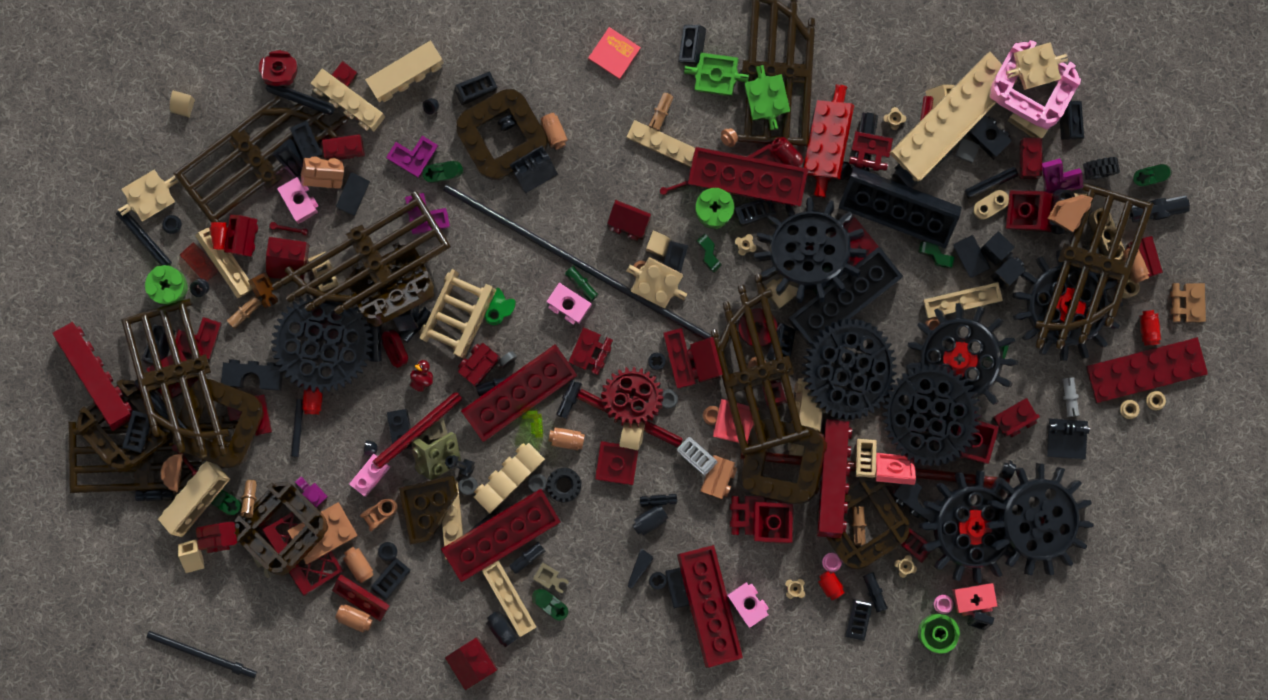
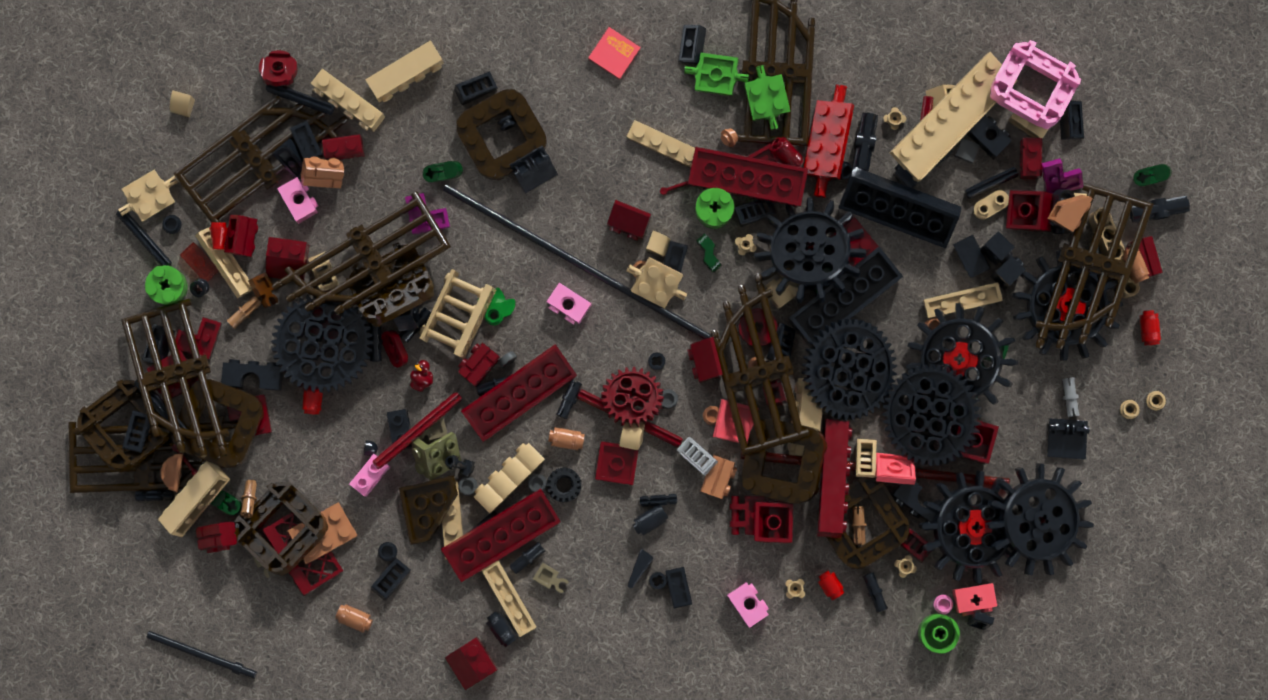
(93, 376): dark red brick -> none
(190, 556): tan brick -> none
(273, 226): dark red hinge -> none
(297, 428): black bar -> none
(312, 493): magenta plate -> none
(344, 74): dark red plate -> none
(352, 194): black slope -> none
(358, 564): nougat head -> none
(360, 597): dark red plate -> none
(378, 514): nougat piece -> none
(414, 160): magenta plate -> none
(430, 106): black hinge -> none
(537, 425): clear neon green bracket -> none
(542, 599): dark green piece -> none
(553, 131): nougat head -> none
(581, 284): dark green pin -> none
(585, 348): dark red plate -> none
(661, 111): medium nougat axle -> none
(679, 358): dark red plate -> none
(709, 606): dark red plate -> none
(831, 562): bright pink plate -> none
(867, 613): black slope -> none
(872, 145): dark red plate -> none
(932, 250): dark green piece -> none
(1008, 469): black plate -> none
(1016, 417): dark red bracket -> none
(1037, 66): tan plate -> none
(1101, 168): black tyre -> none
(1146, 370): dark red plate -> none
(1194, 302): medium nougat plate -> none

